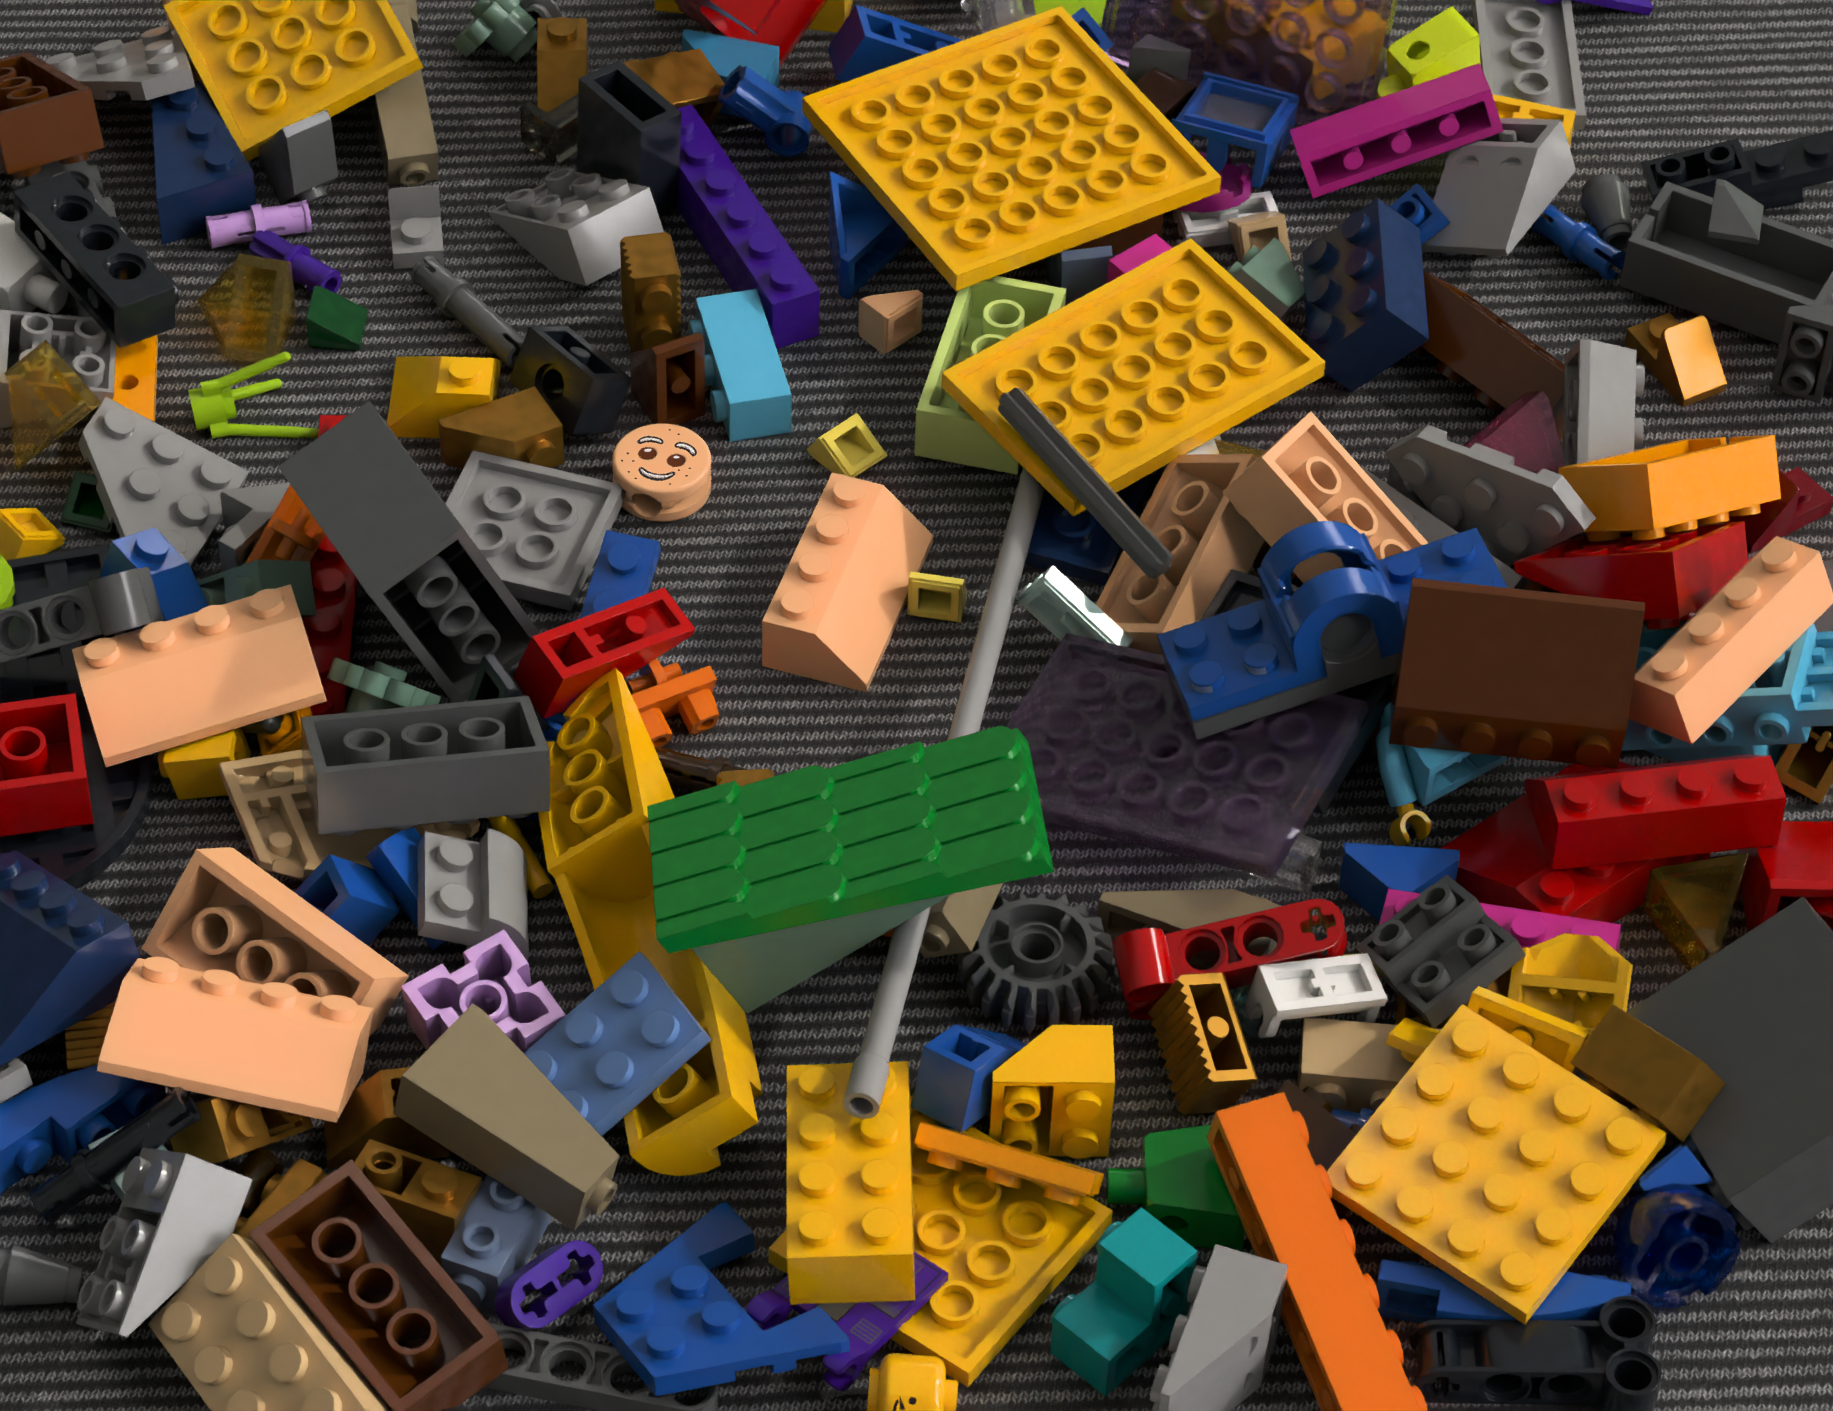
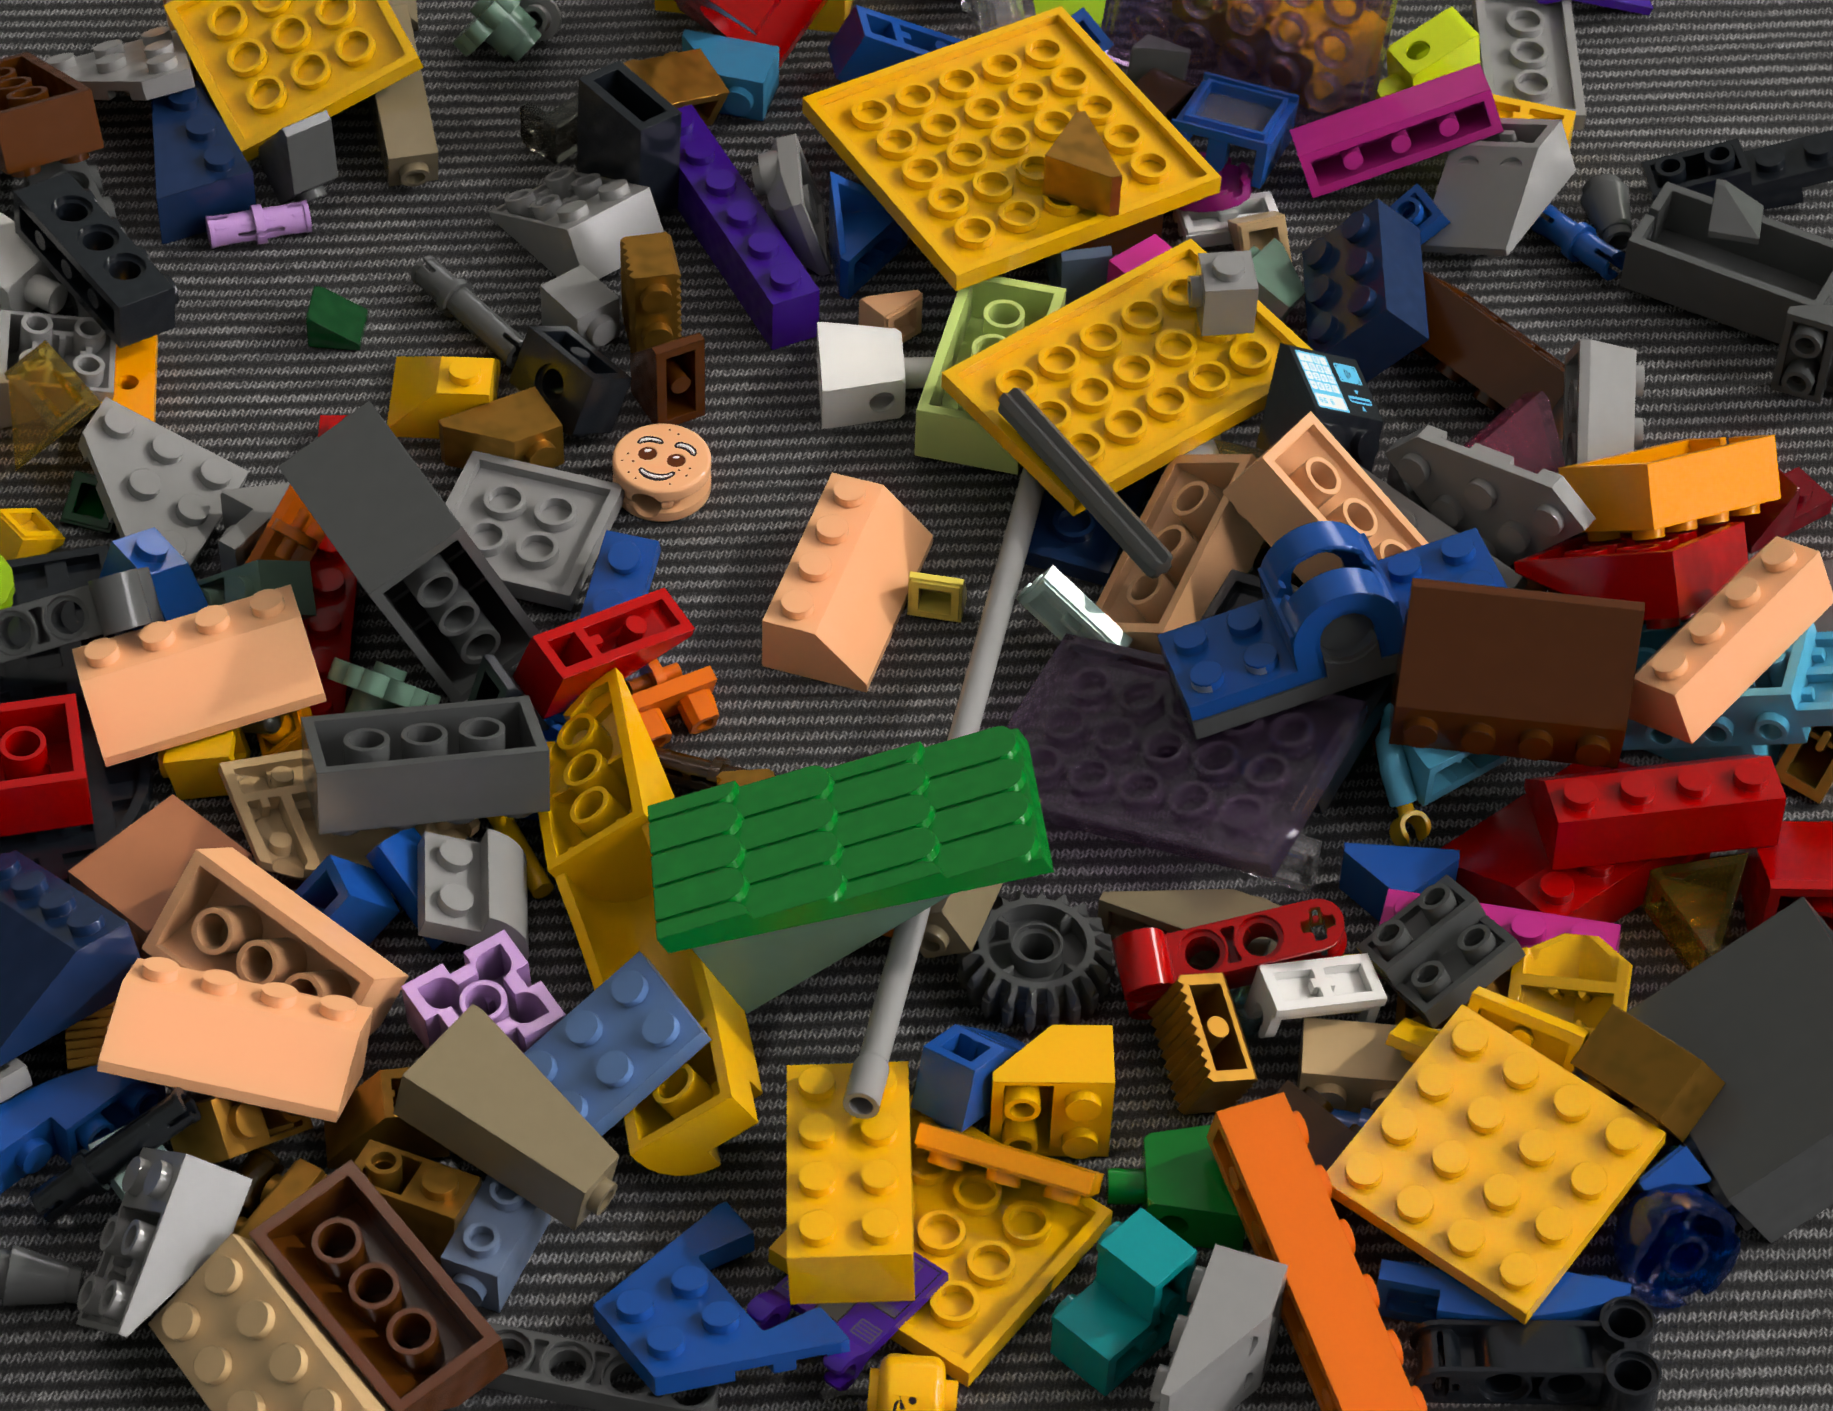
(144, 863): none -> nougat brick
(215, 403): lime plant -> none
(251, 307): clear yellow slope -> none
(305, 269): dark purple axle -> none
(415, 225): light grey slope -> none
(542, 1275): dark purple beam -> none
(560, 59): pearl gold slope -> none
(582, 304): none -> light grey brick
(742, 366): medium azure brick -> none
(768, 109): blue piece -> none
(794, 201): none -> light grey slope
(848, 448): light yellow slope -> none
(864, 374): none -> white torso
(1082, 169): none -> pearl gold slope
(1224, 293): none -> light grey brick
(1332, 391): none -> black slope
(1679, 356): slope -> none

